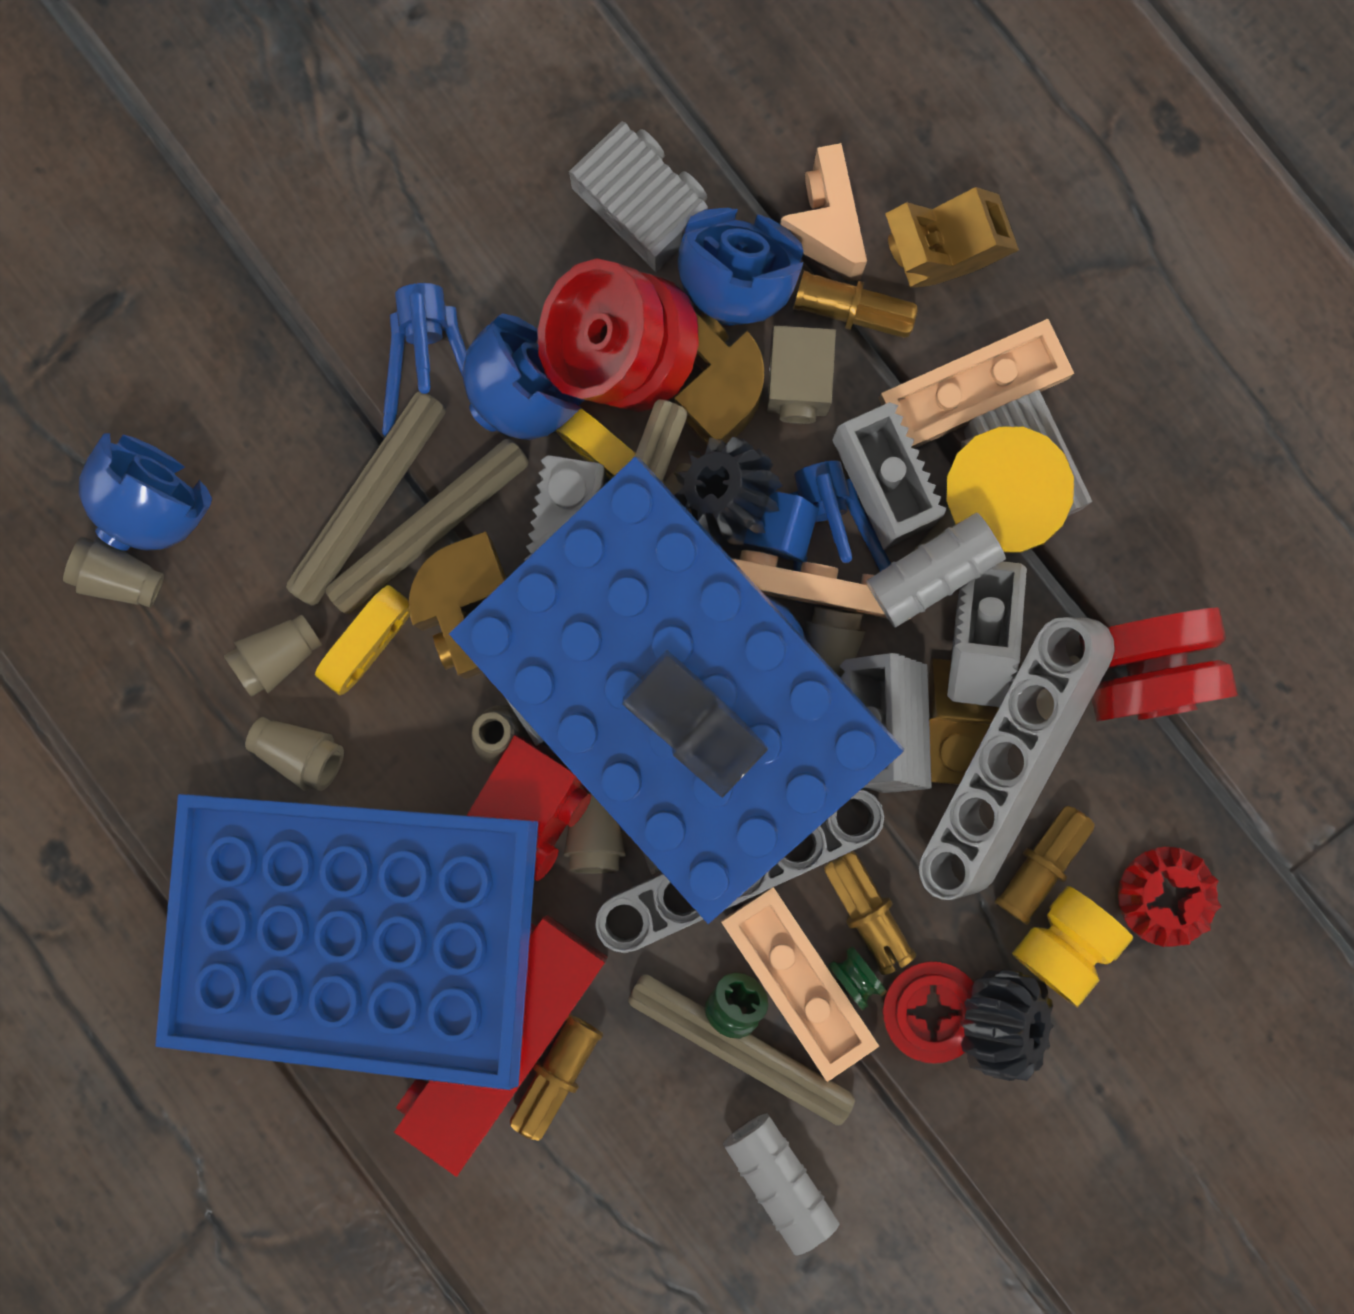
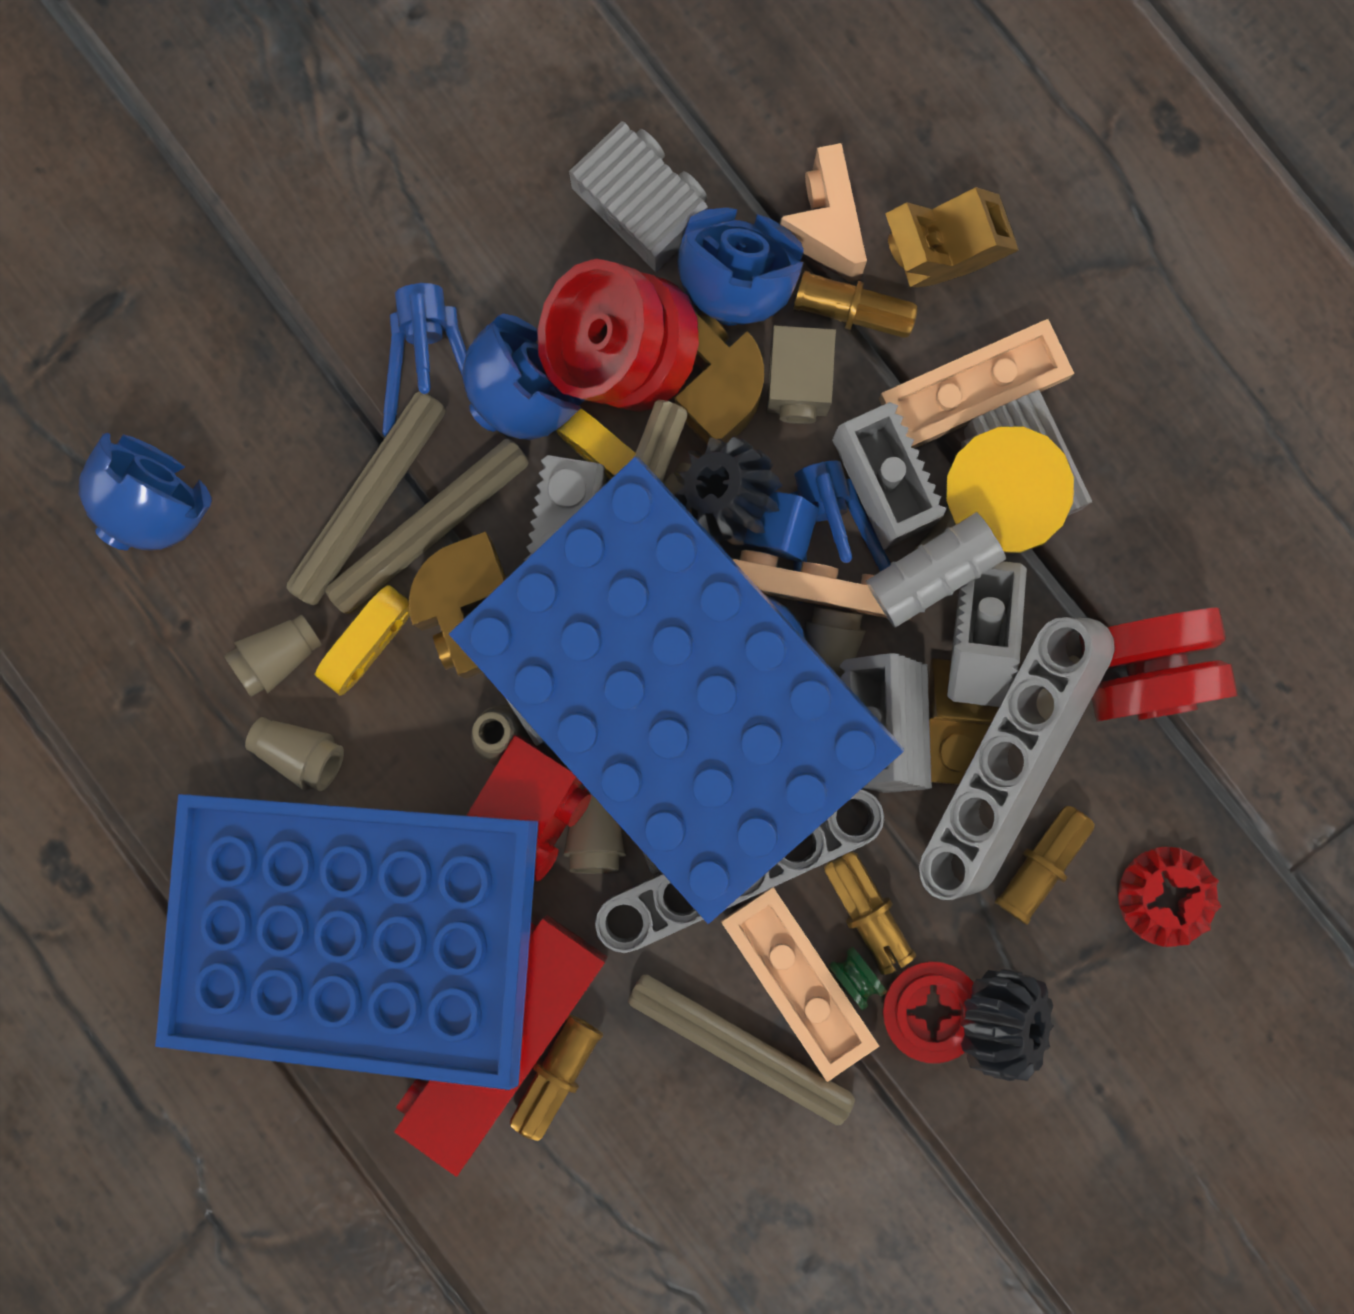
(111, 574): dark tan cone -> none
(694, 723): clear smoke slope -> none
(728, 1018): dark green bush -> none
(781, 1184): light grey axle -> none
(1073, 945): yellow wheel -> none

